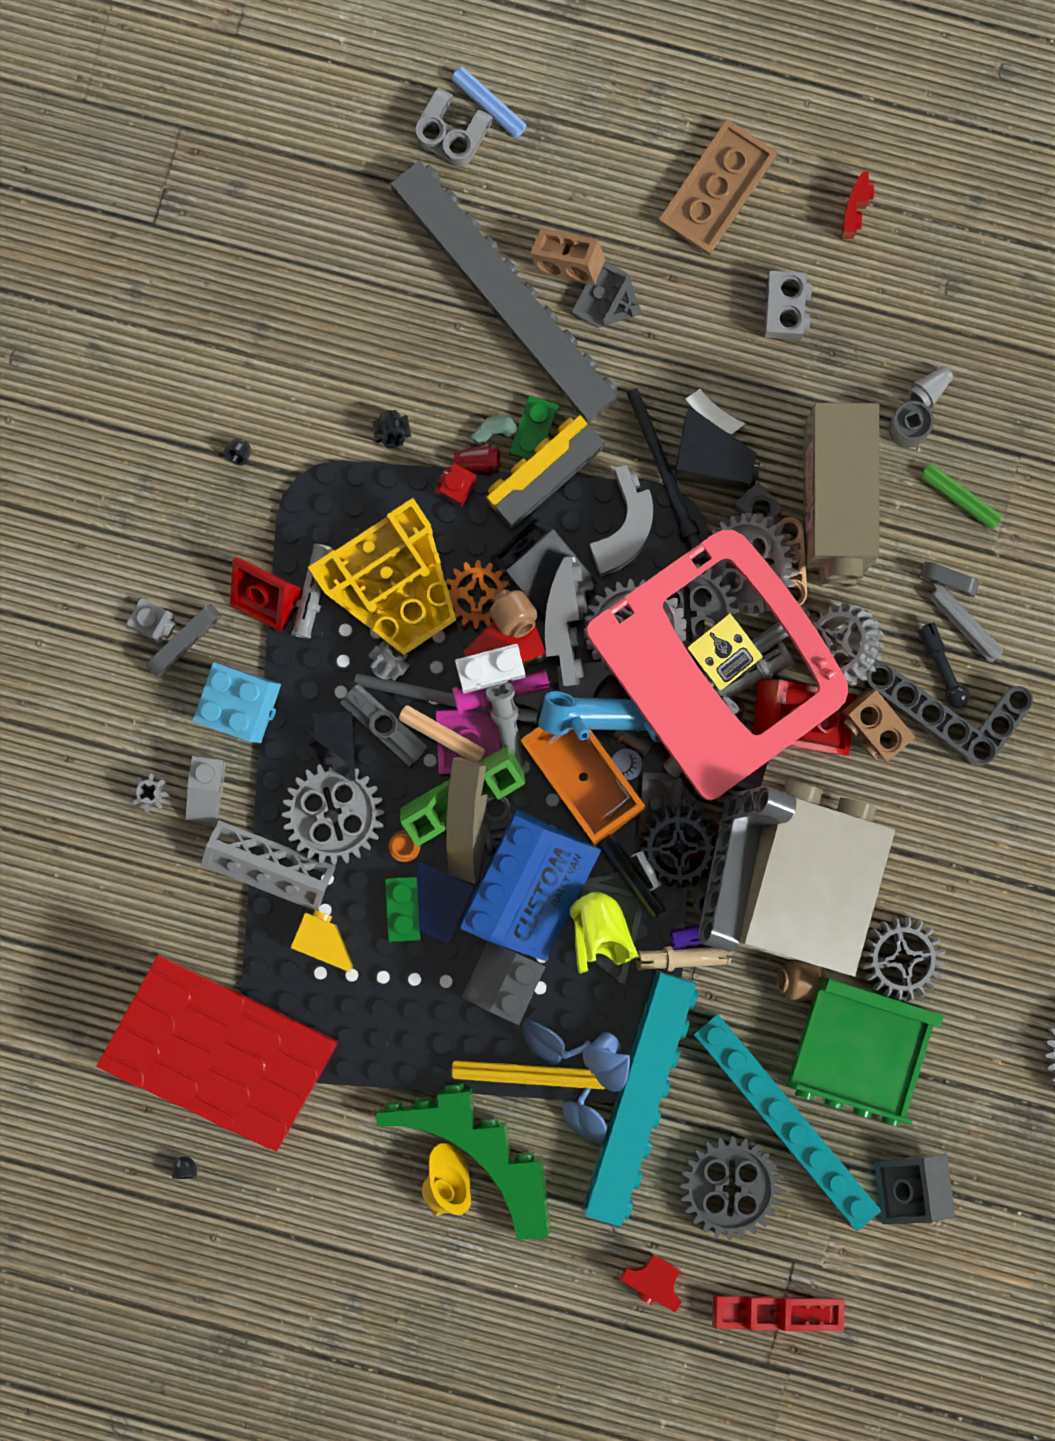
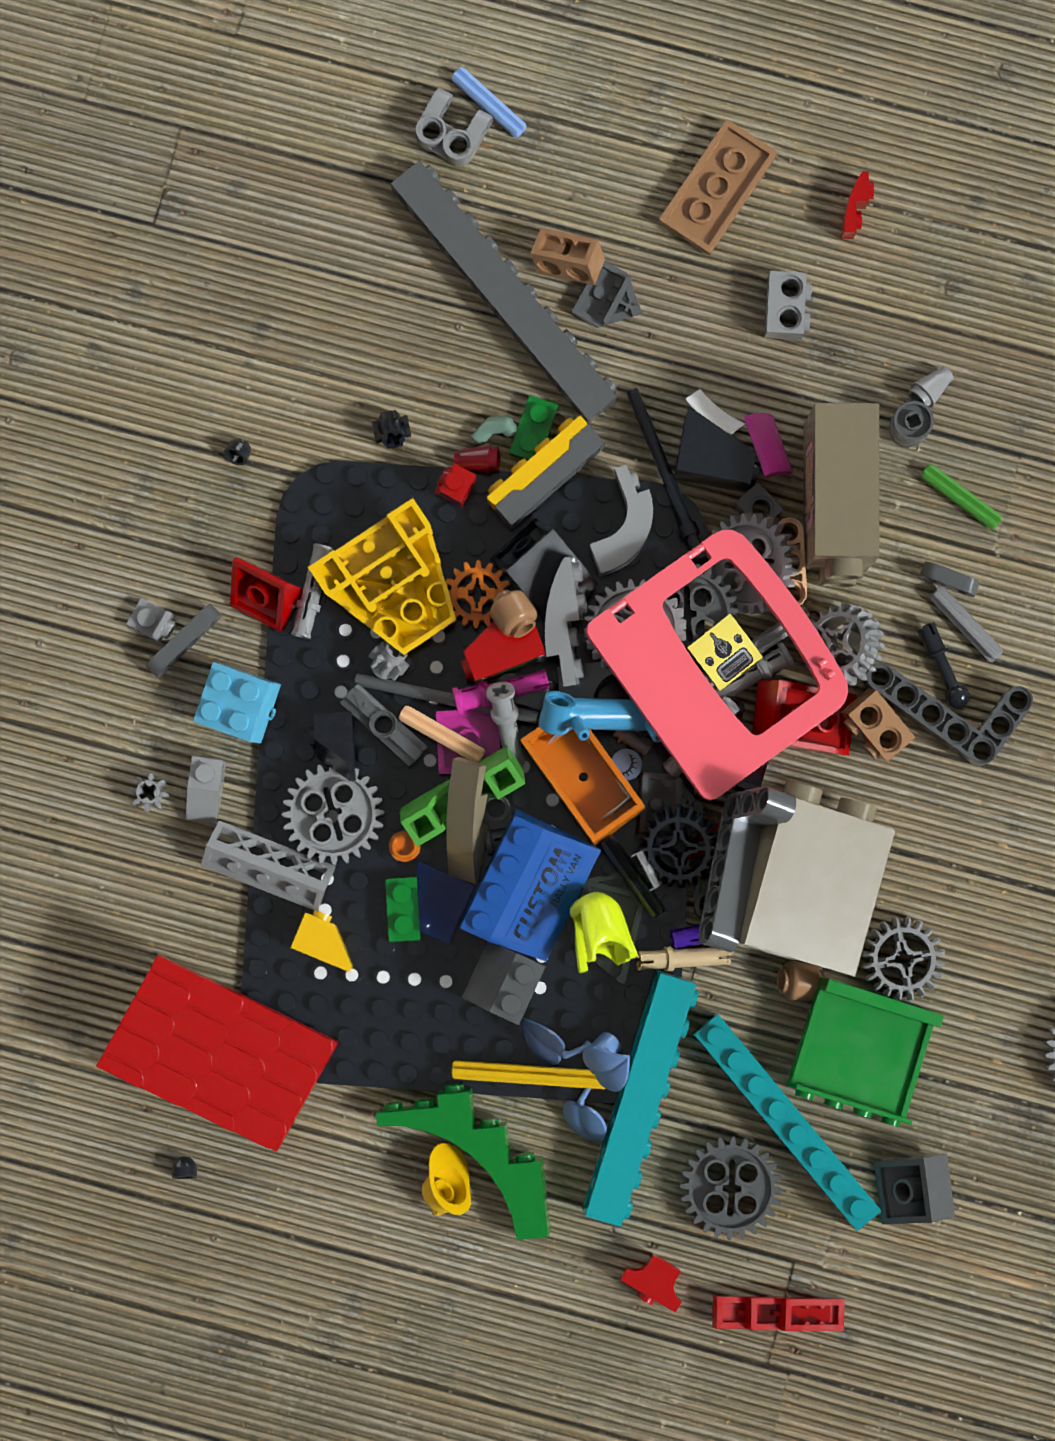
(490, 668): white brick -> none
(768, 445): none -> dark pink slope

